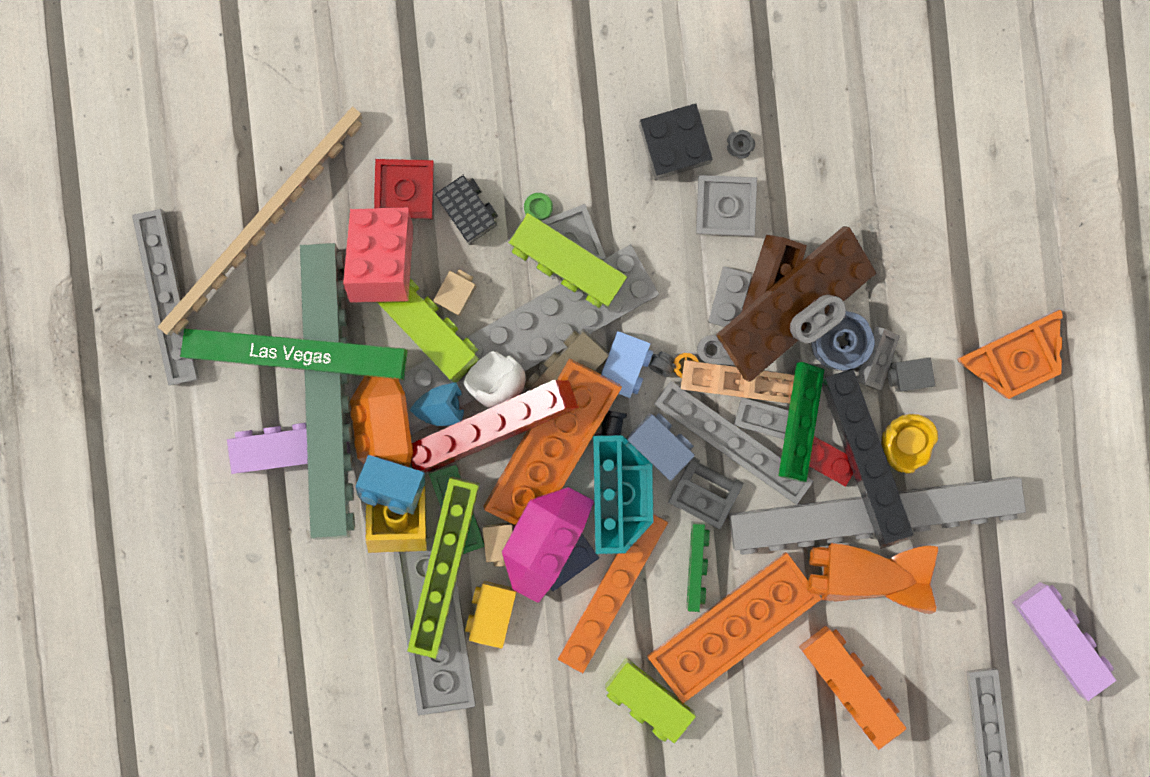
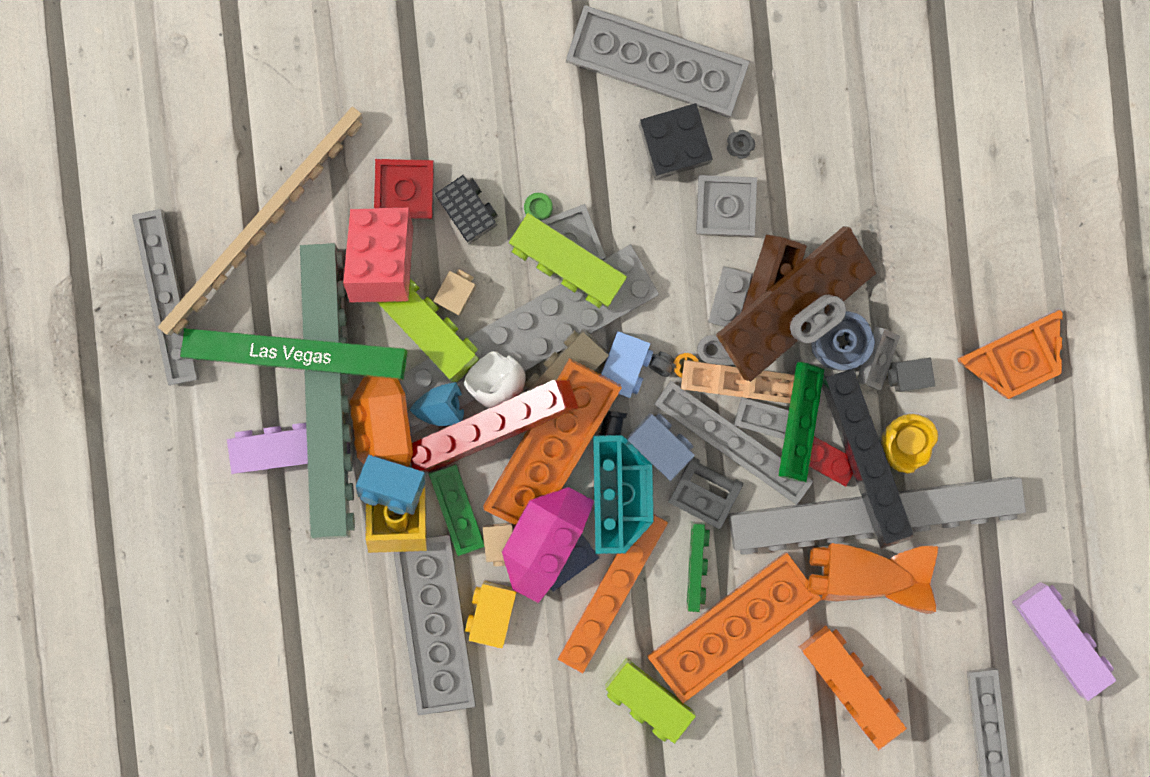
(443, 567): lime brick -> none
(657, 61): none -> light grey plate

